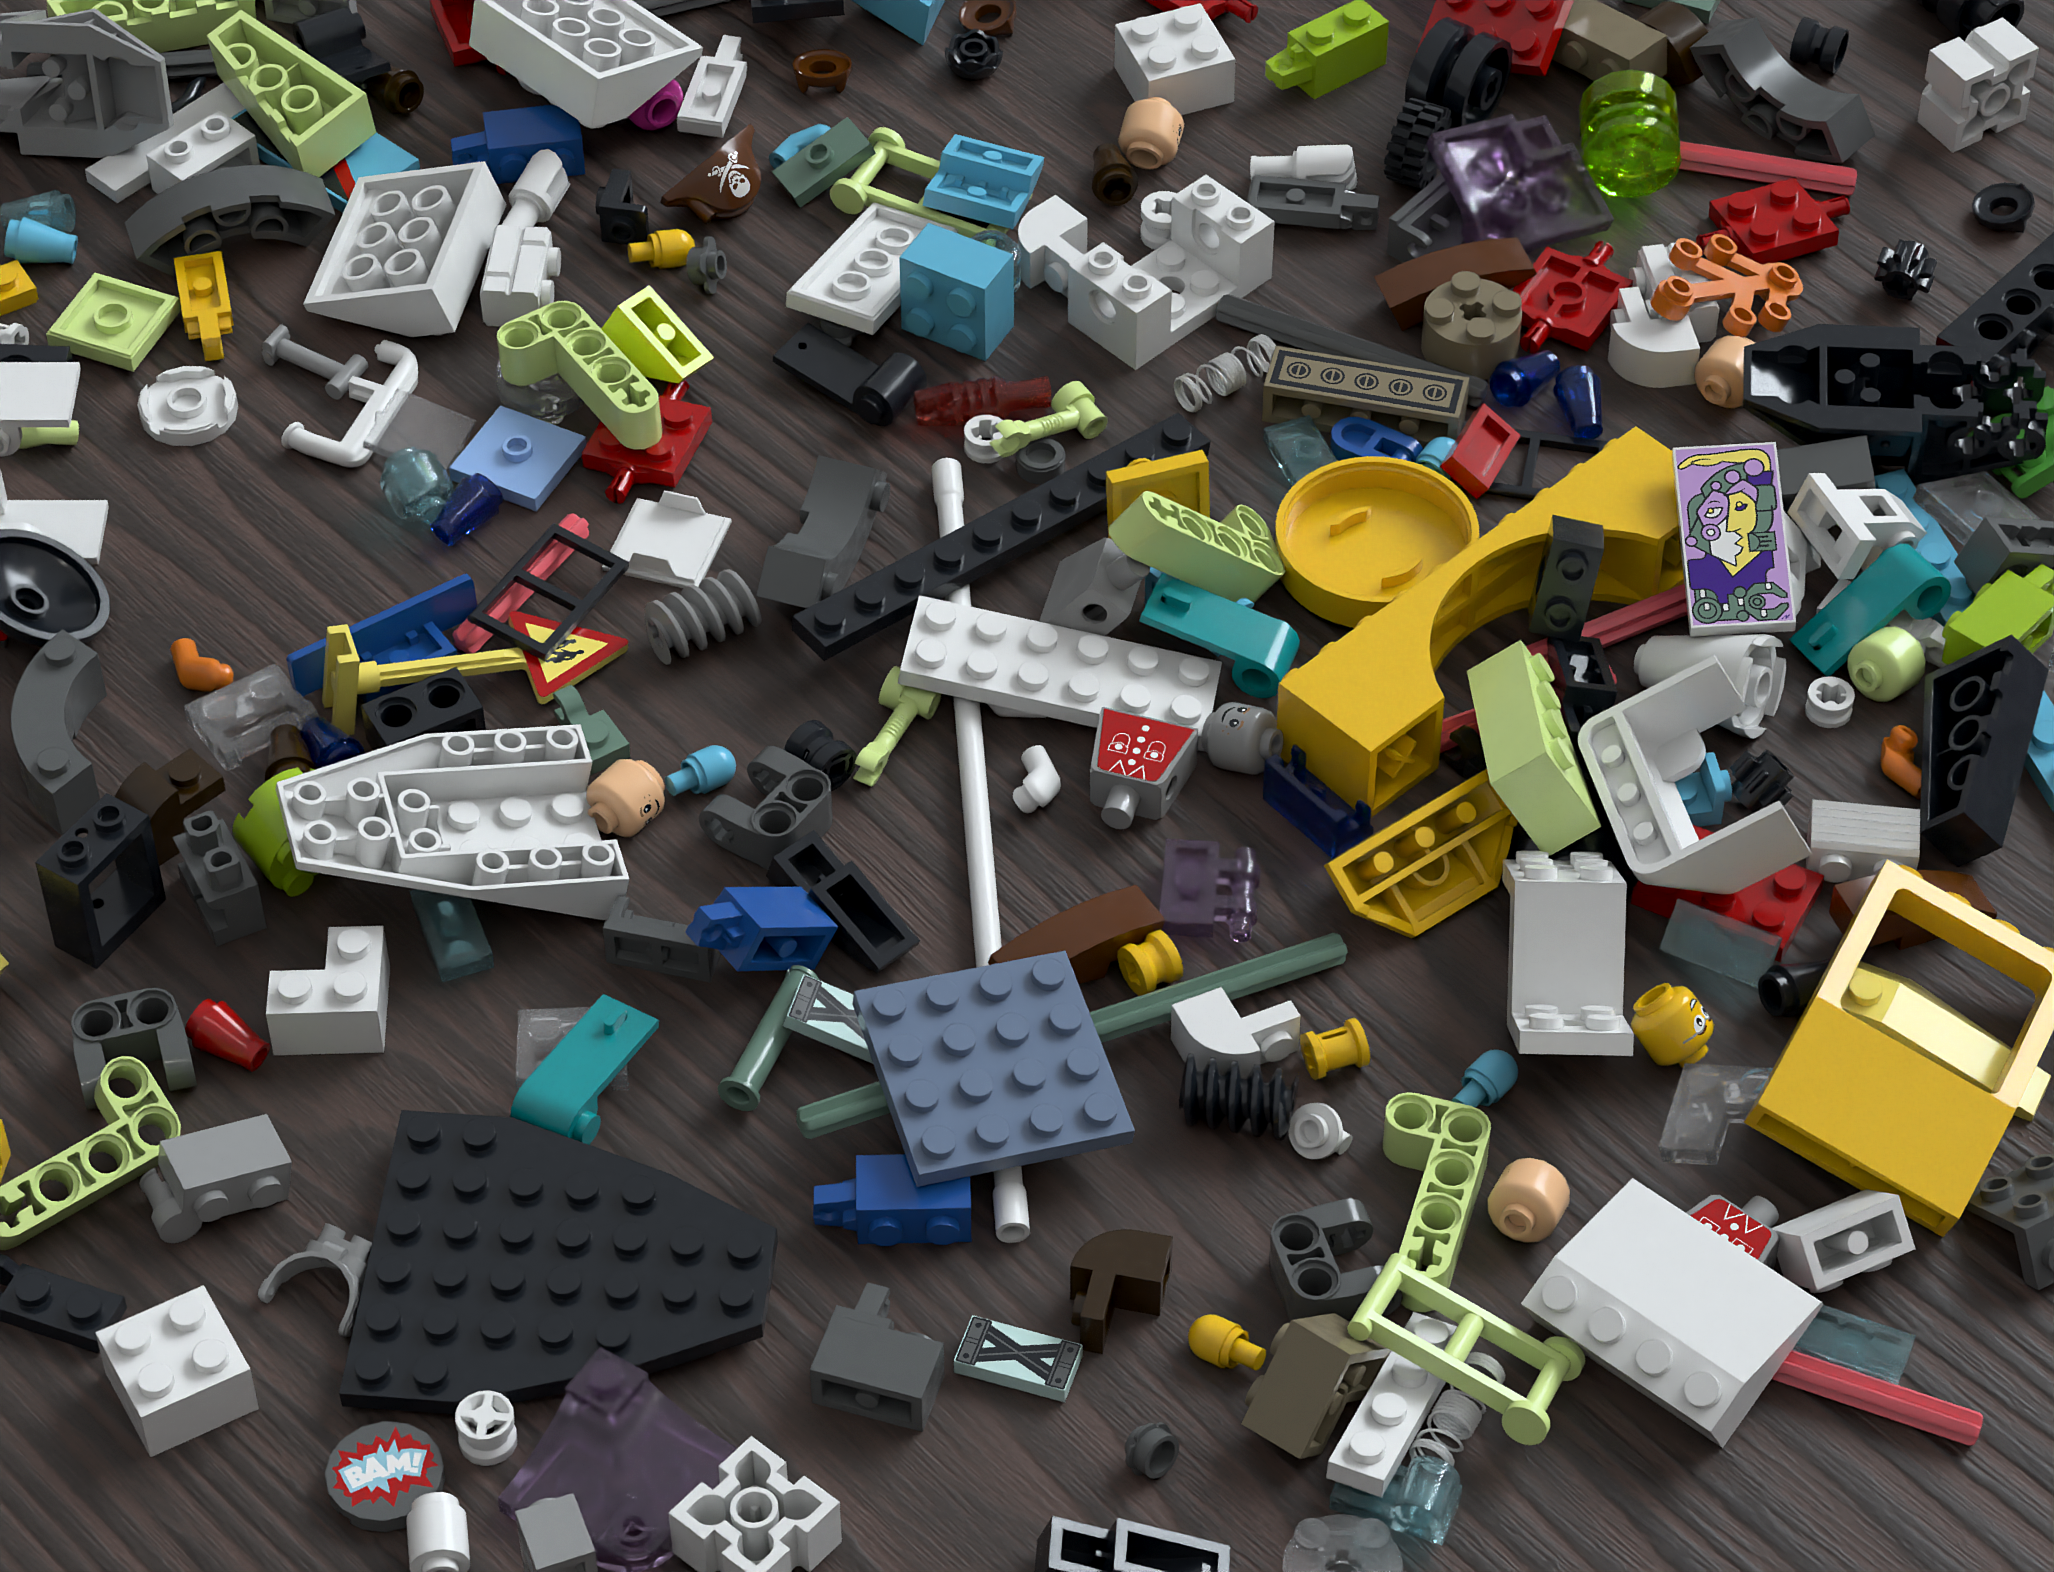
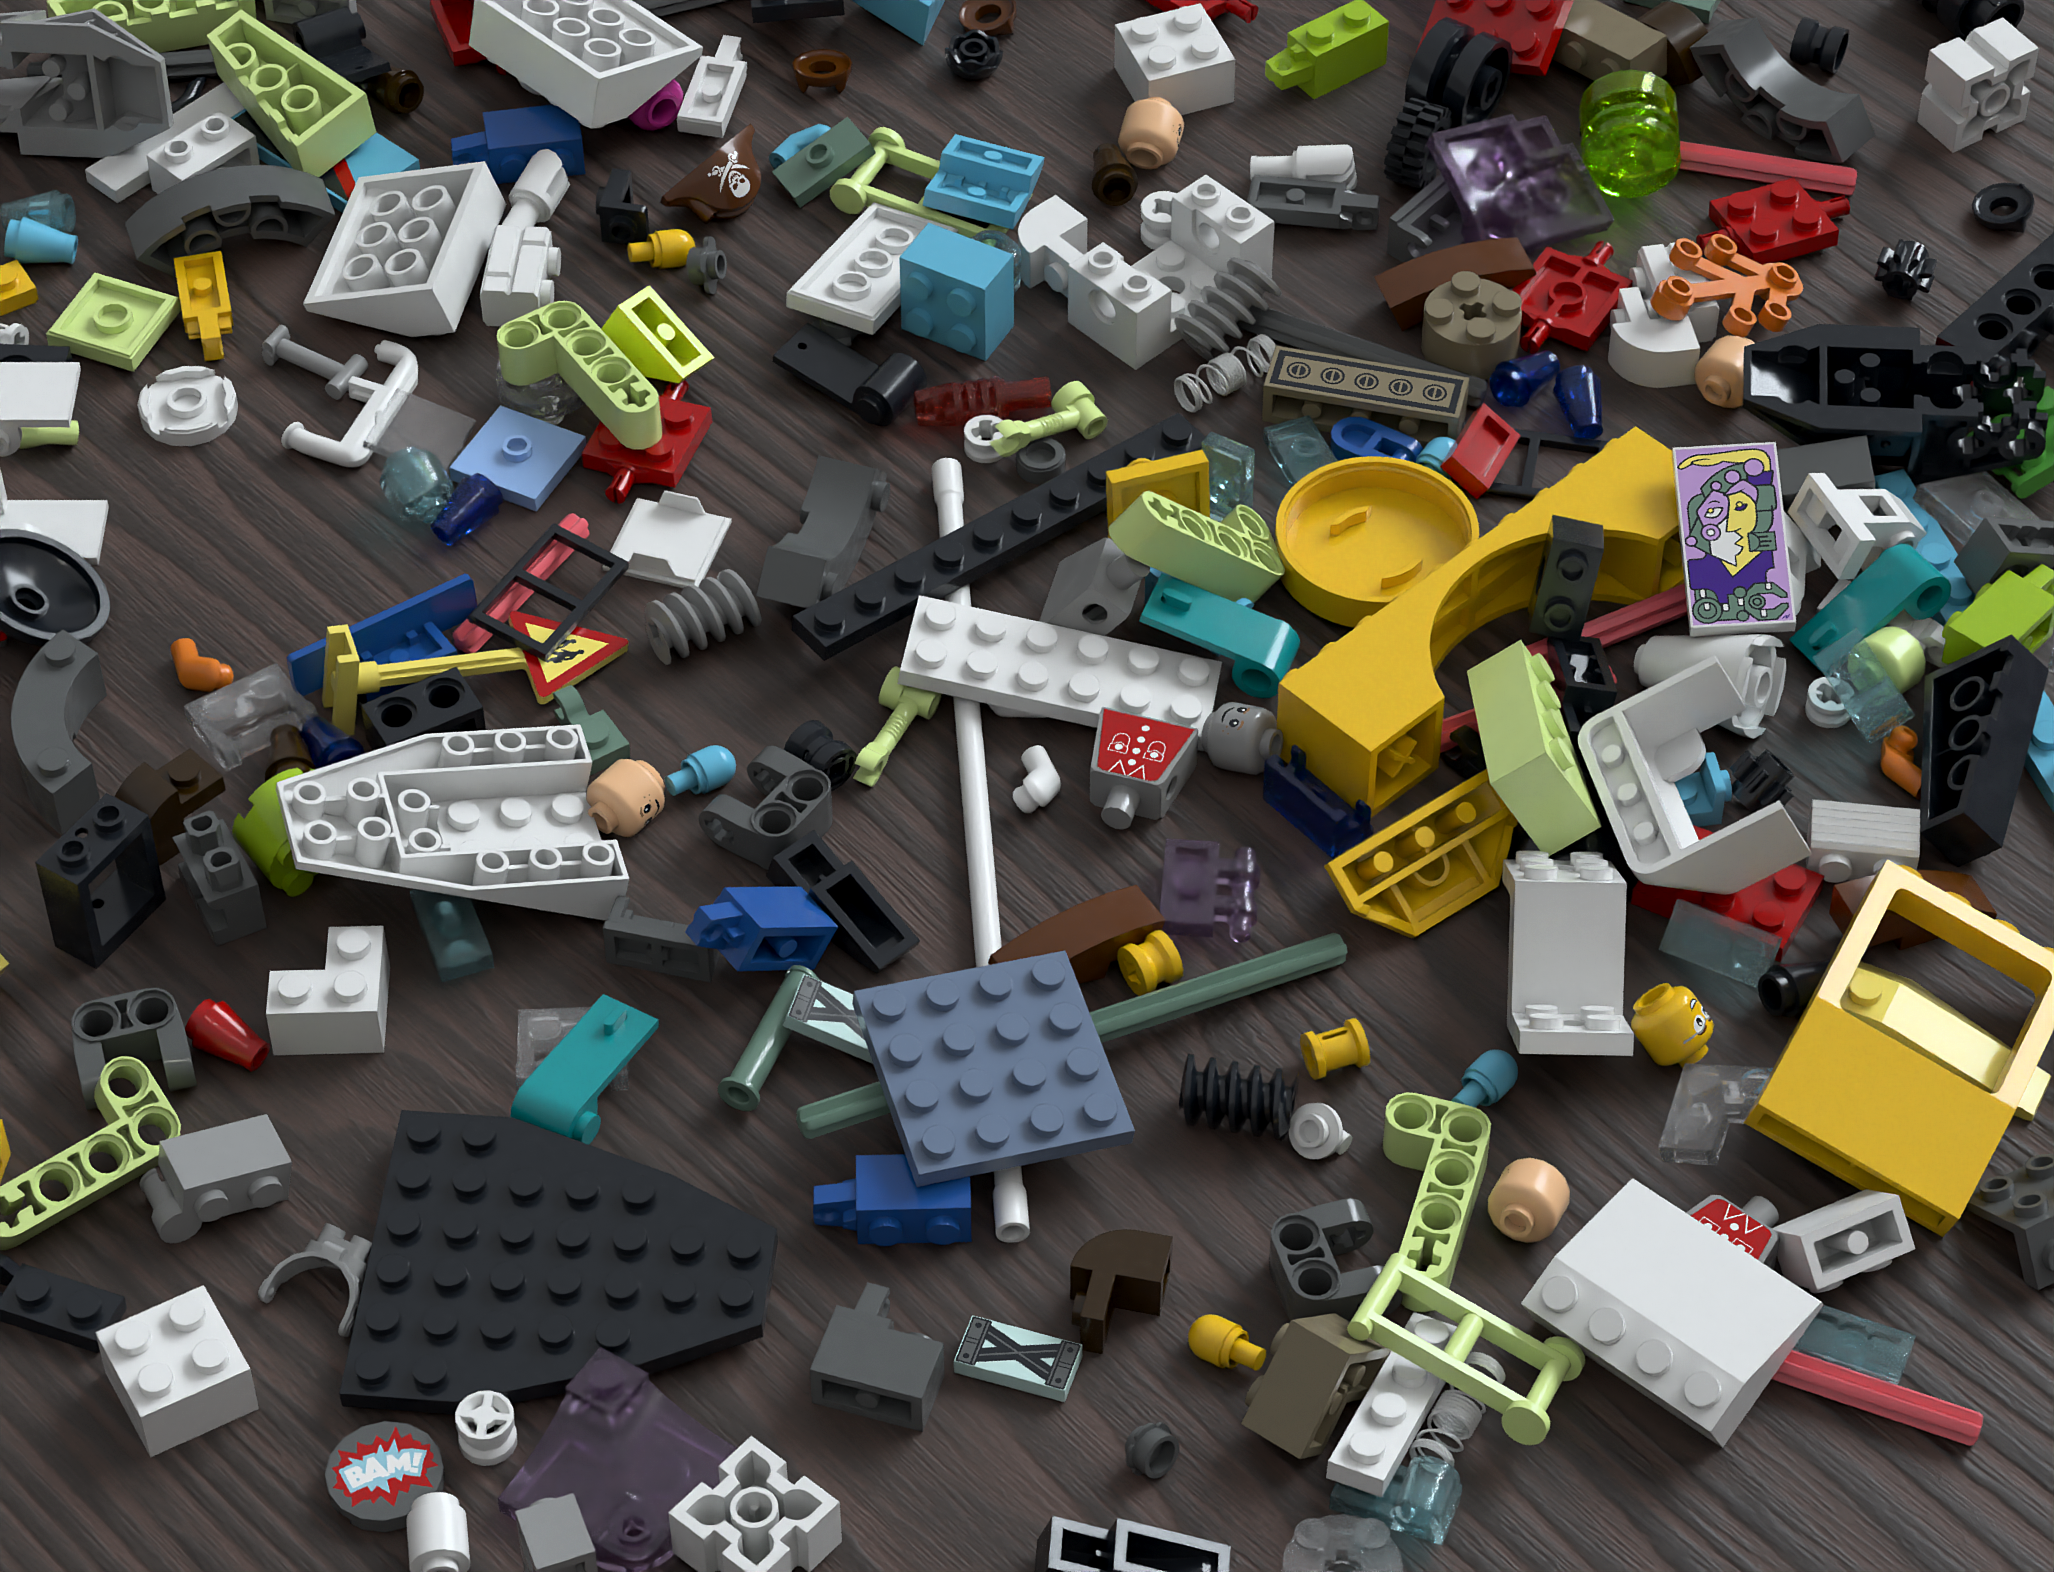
(1213, 1028): white brick -> none
(1225, 306): none -> light grey piece
(1229, 474): none -> clear light blue plate
(1863, 686): none -> clear light blue plate

